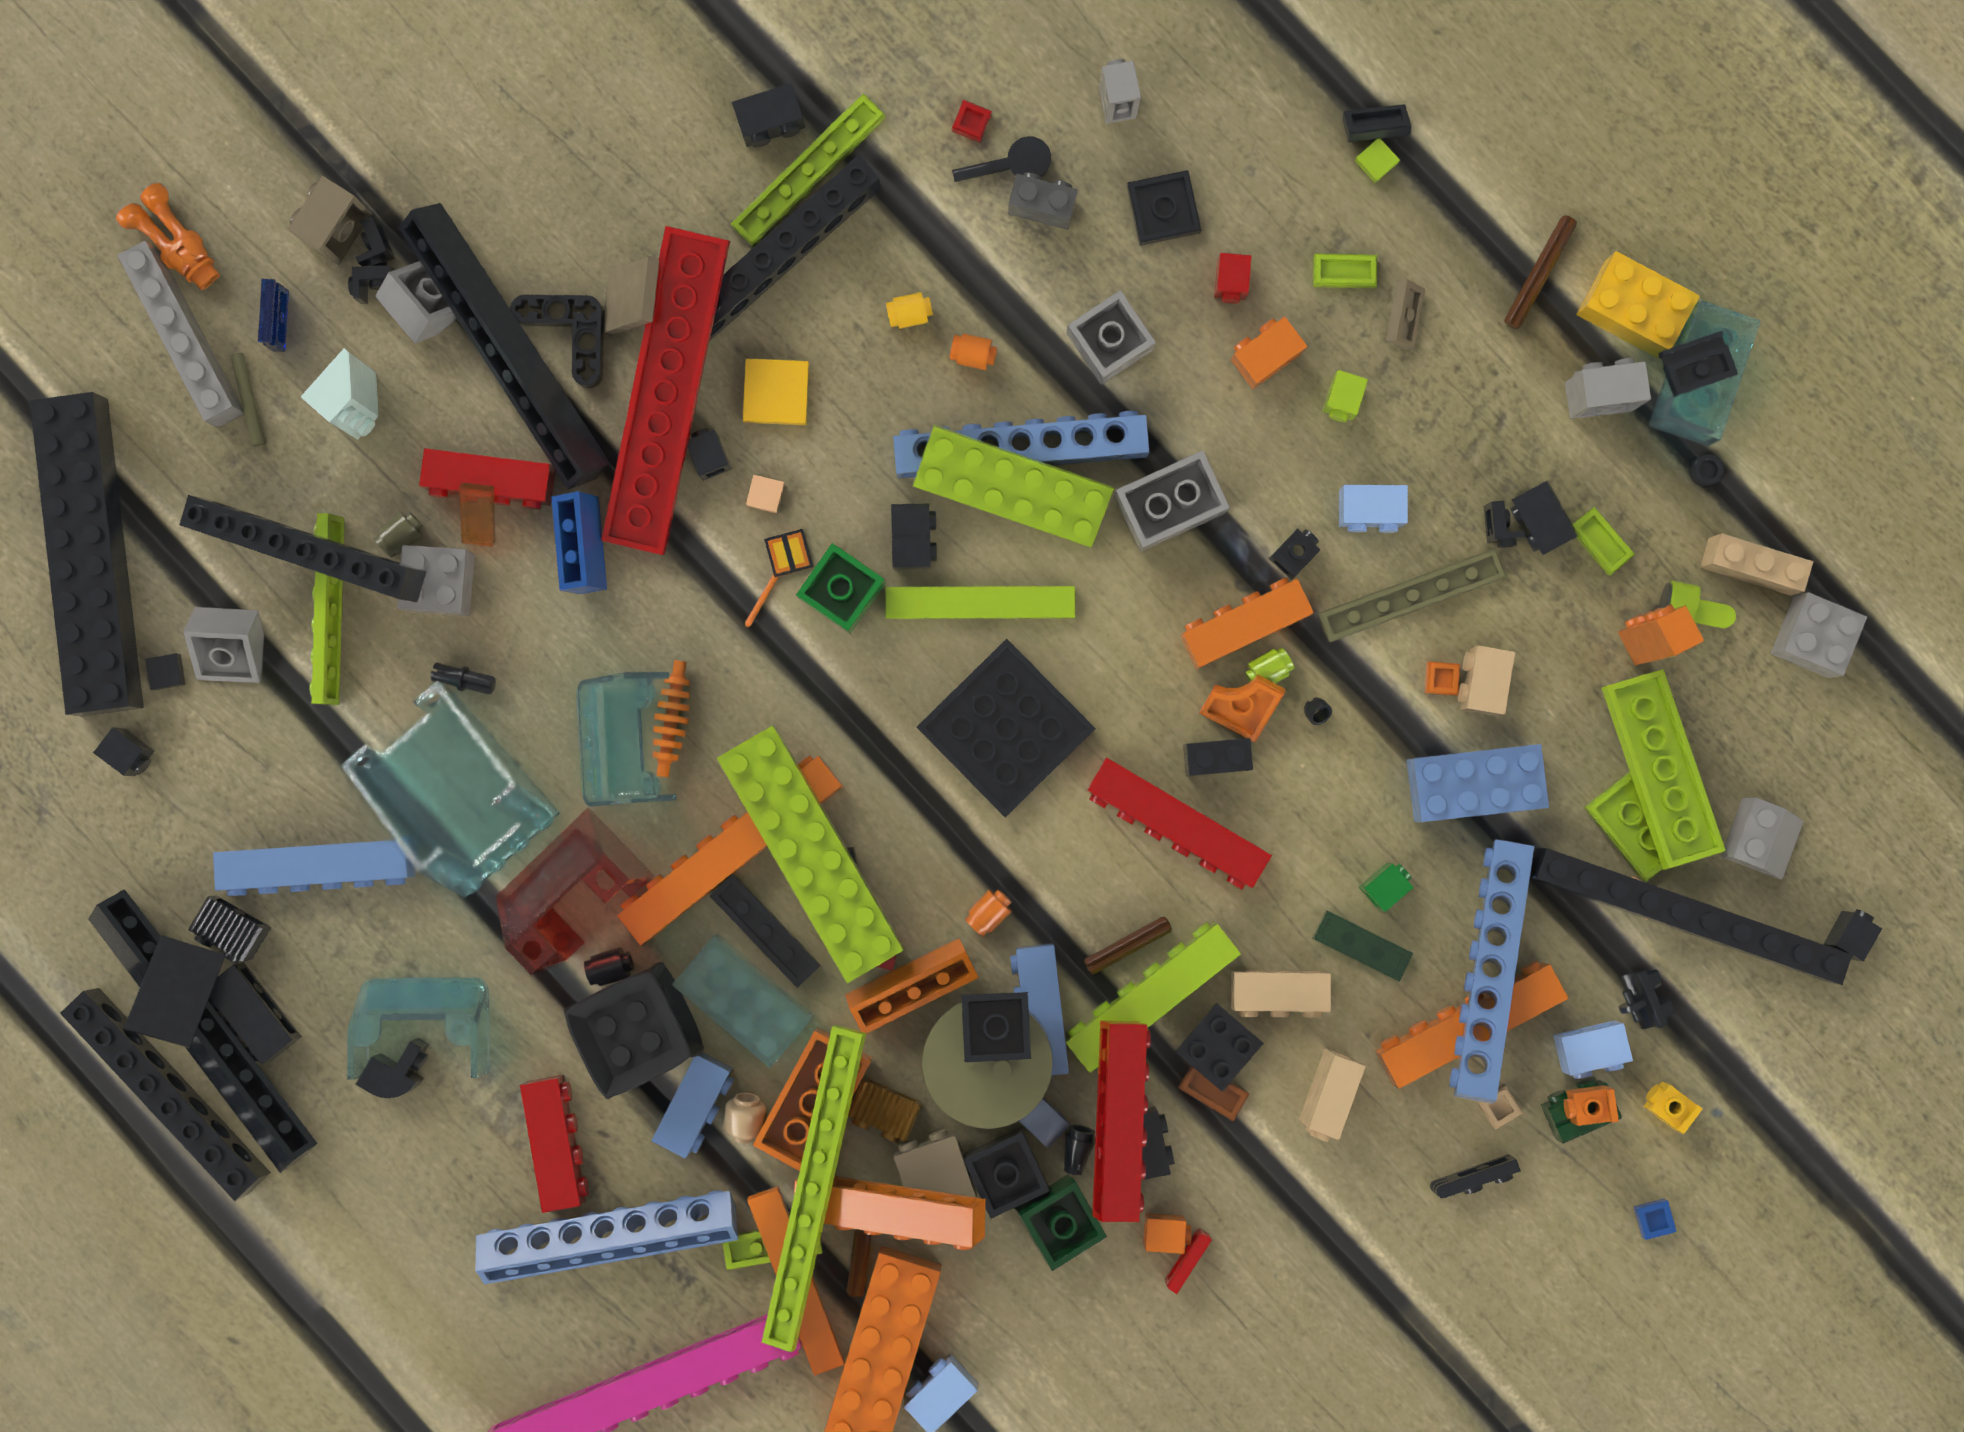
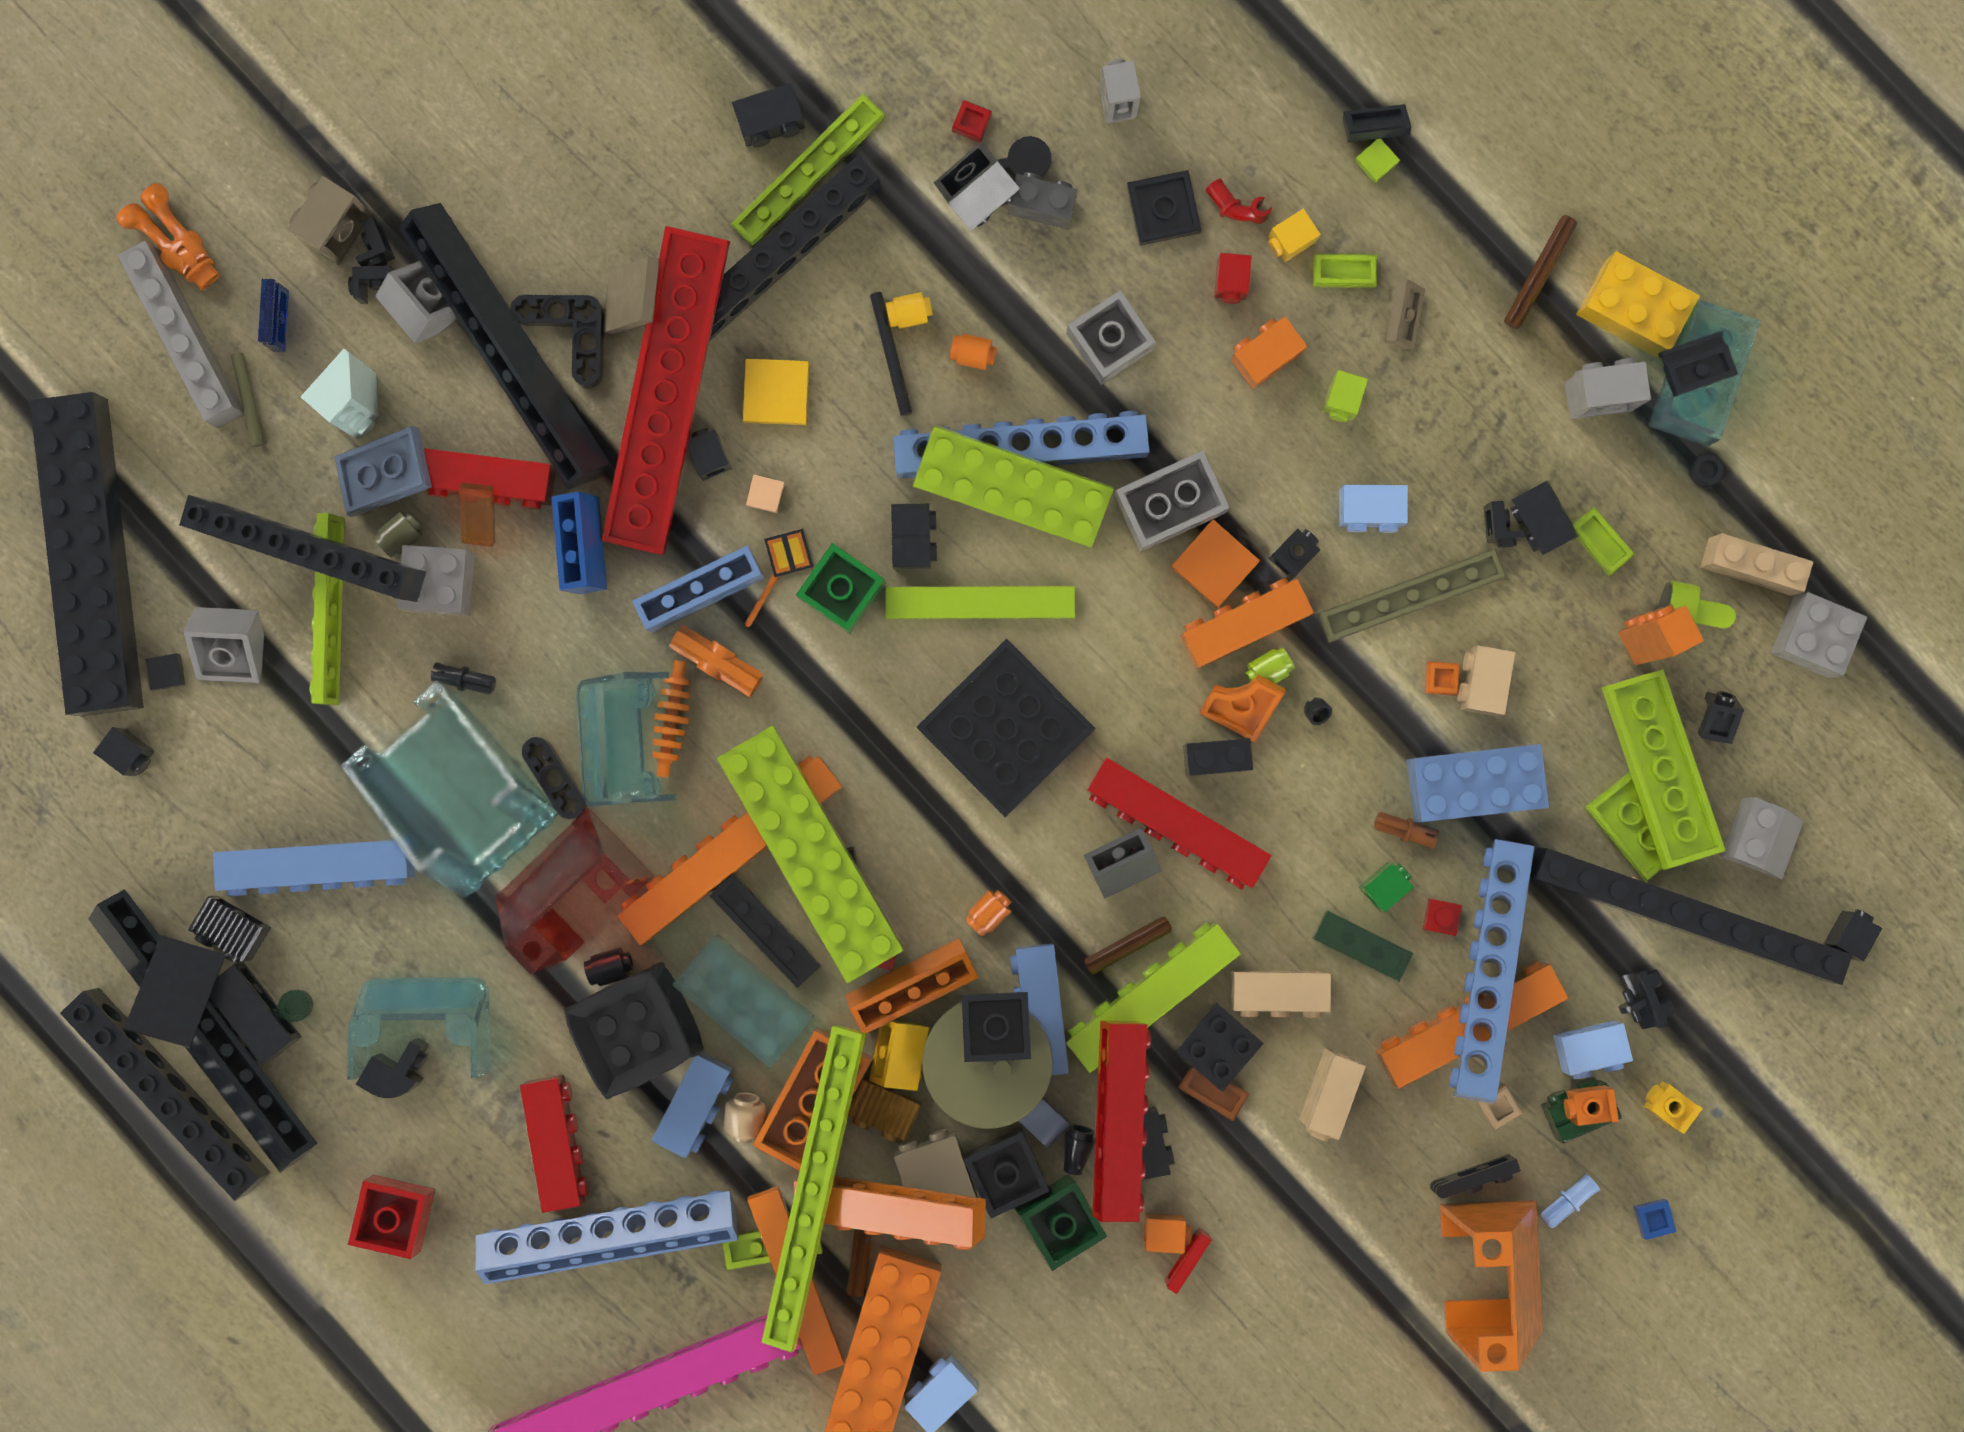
(295, 1005): none -> clear green tile
(383, 471): none -> sand blue tile
(391, 1216): none -> red brick
(548, 754): none -> black beam
(698, 589): none -> medium blue brick
(716, 660): none -> orange piece
(891, 354): none -> black bar
(899, 1055): none -> yellow brick
(976, 186): none -> brick
(1123, 863): none -> dark grey brick
(1215, 563): none -> orange tile
(1232, 207): none -> red piece
(1293, 236): none -> yellow brick
(1406, 830): none -> dark orange axle
(1442, 917): none -> red plate
(1502, 1330): none -> orange windscreen
(1569, 1201): none -> light blue axle
(1721, 717): none -> black bracket

